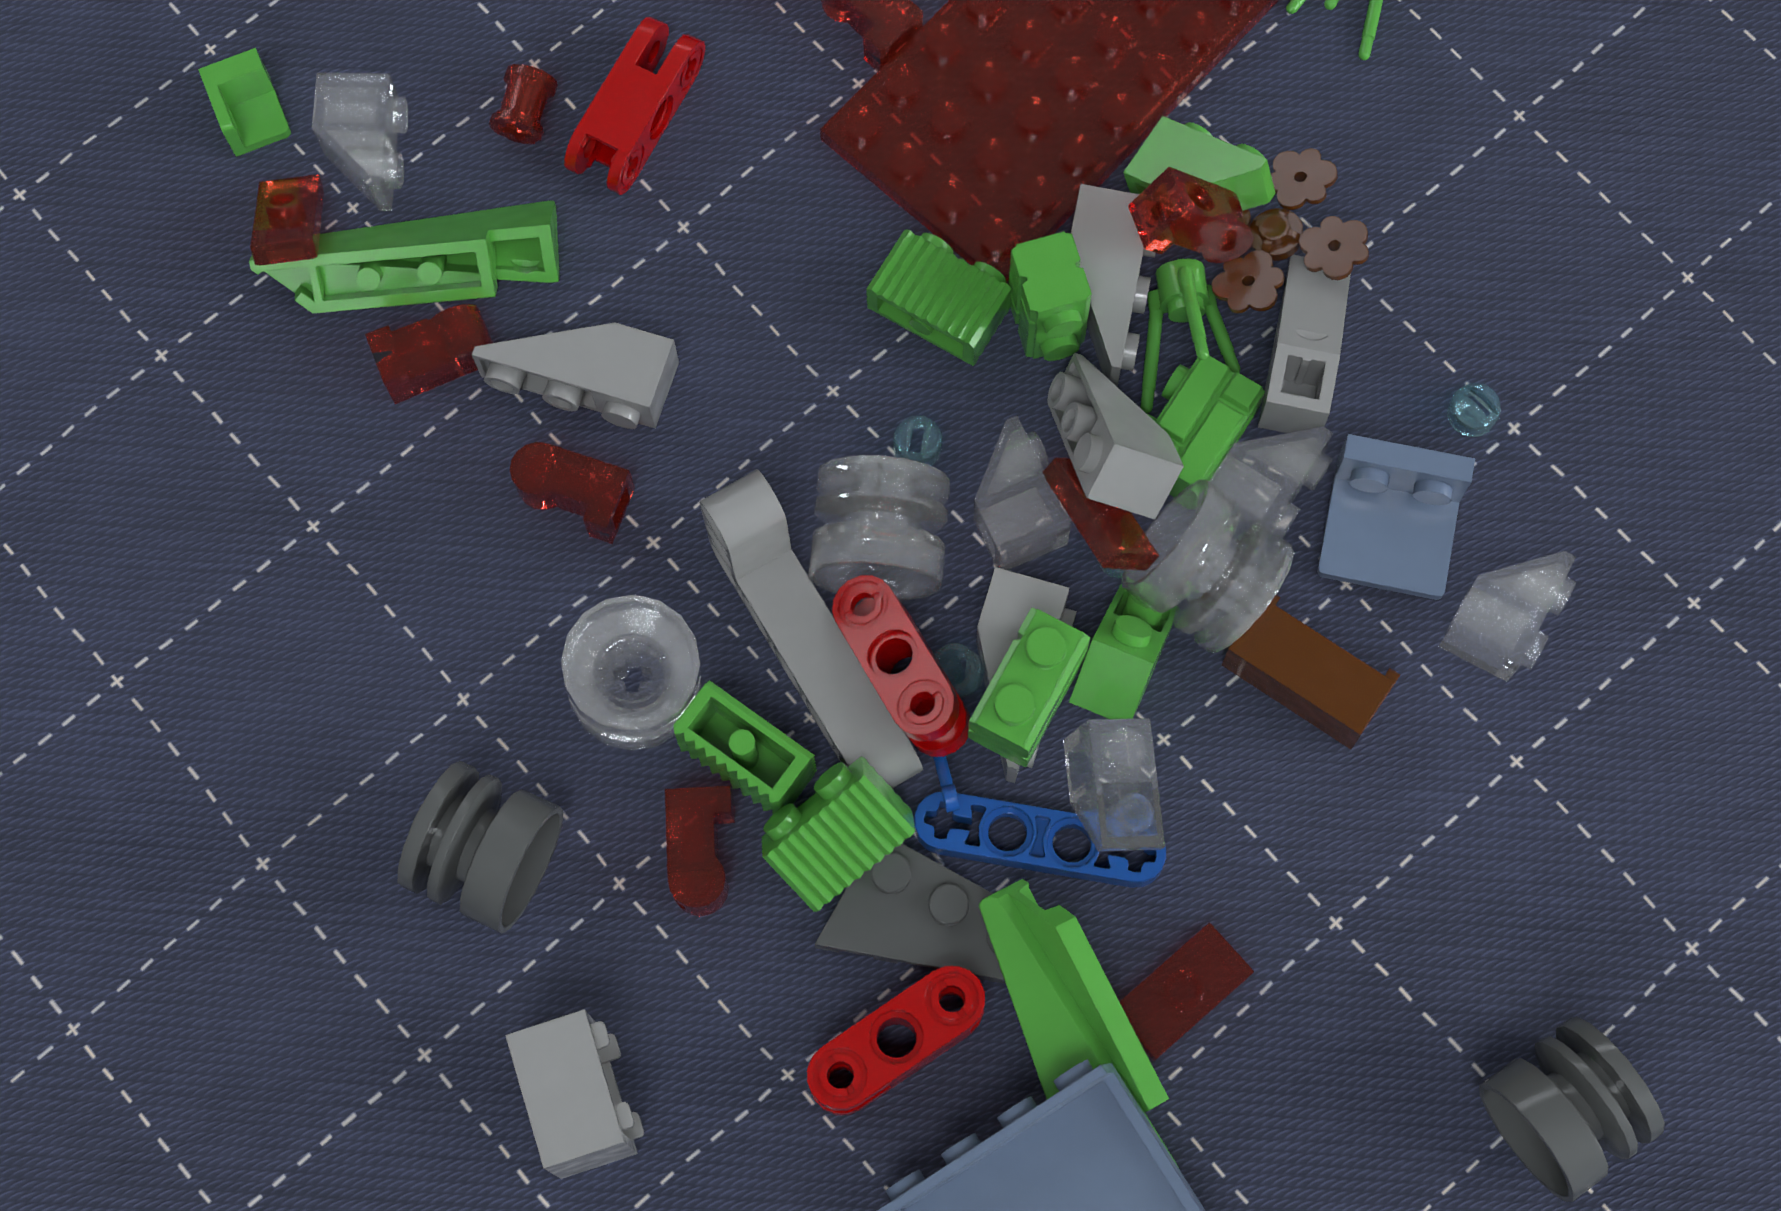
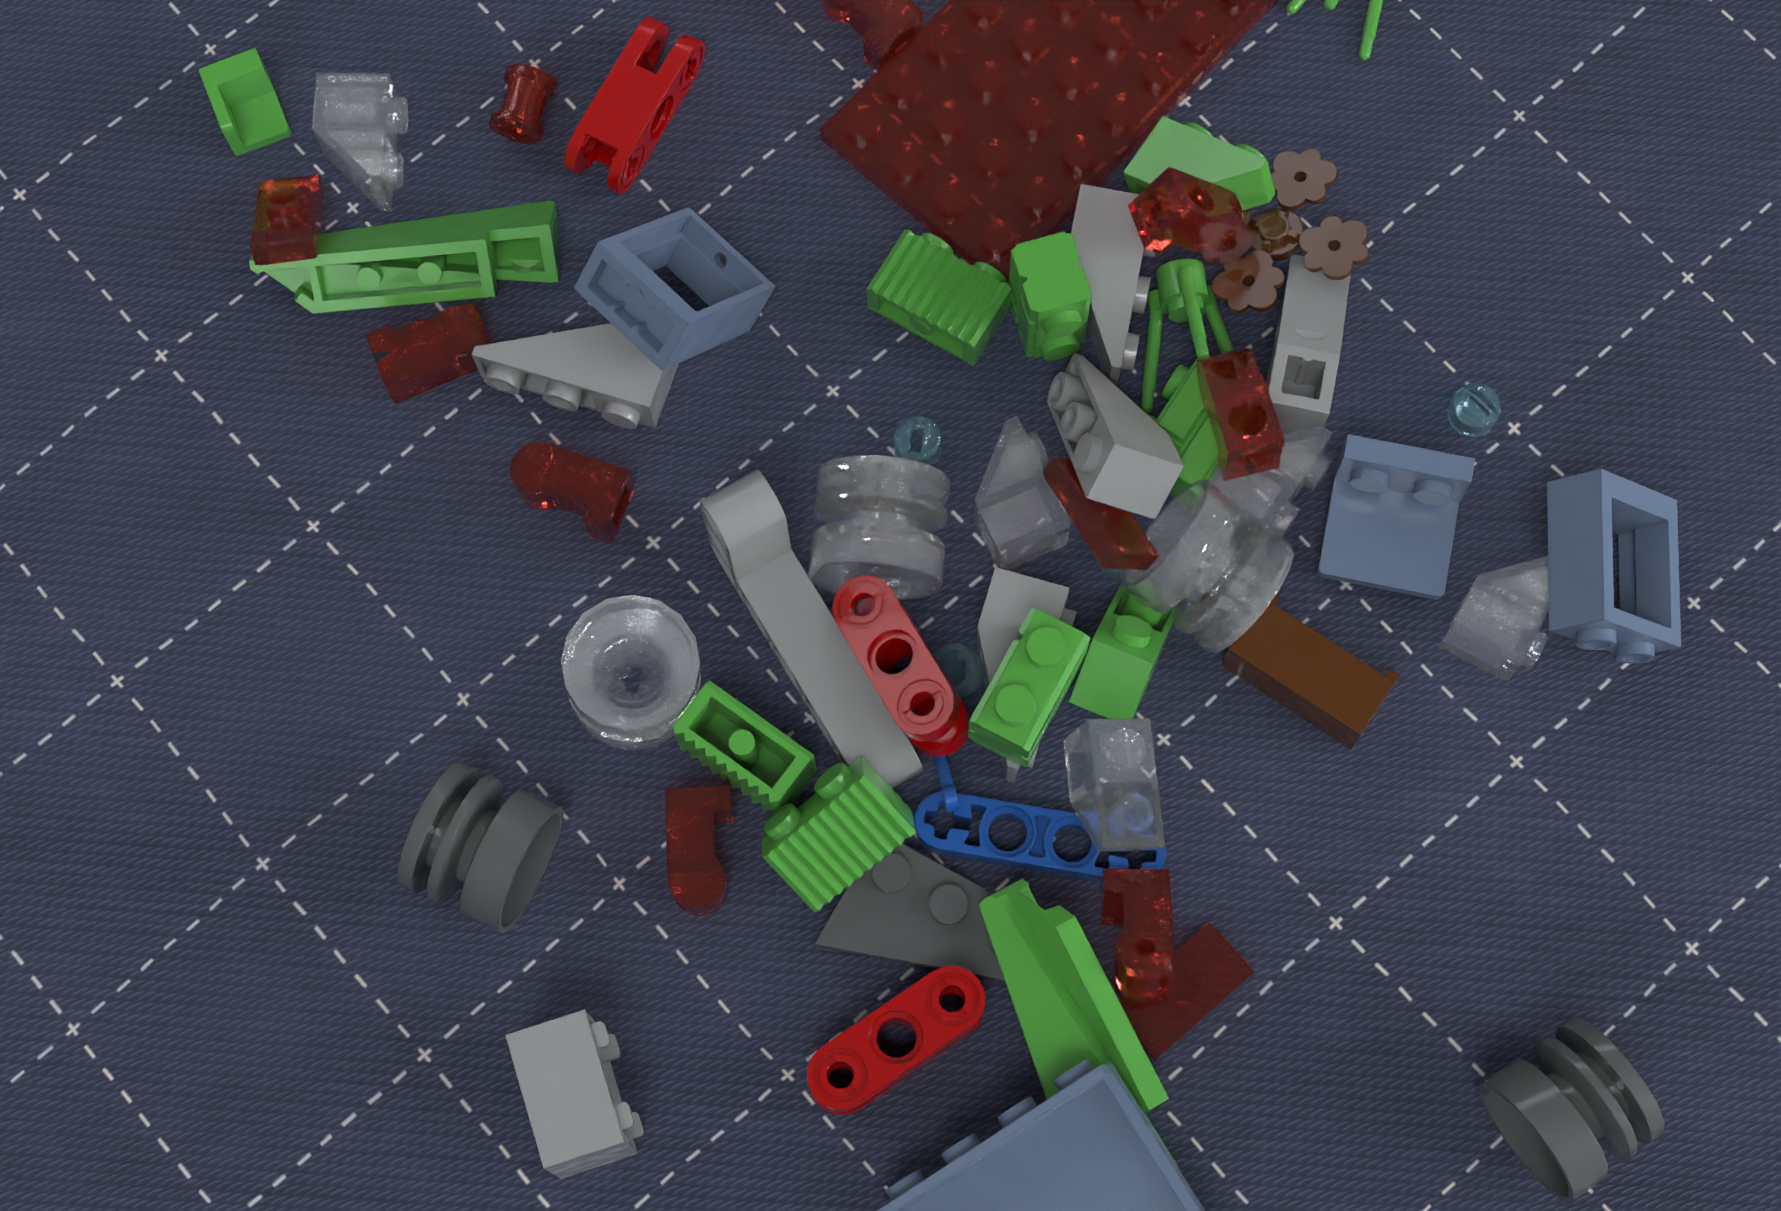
(652, 315): none -> sand blue window
(1145, 948): none -> clear red leg
(1240, 414): none -> clear red leg
(1580, 565): none -> sand blue window

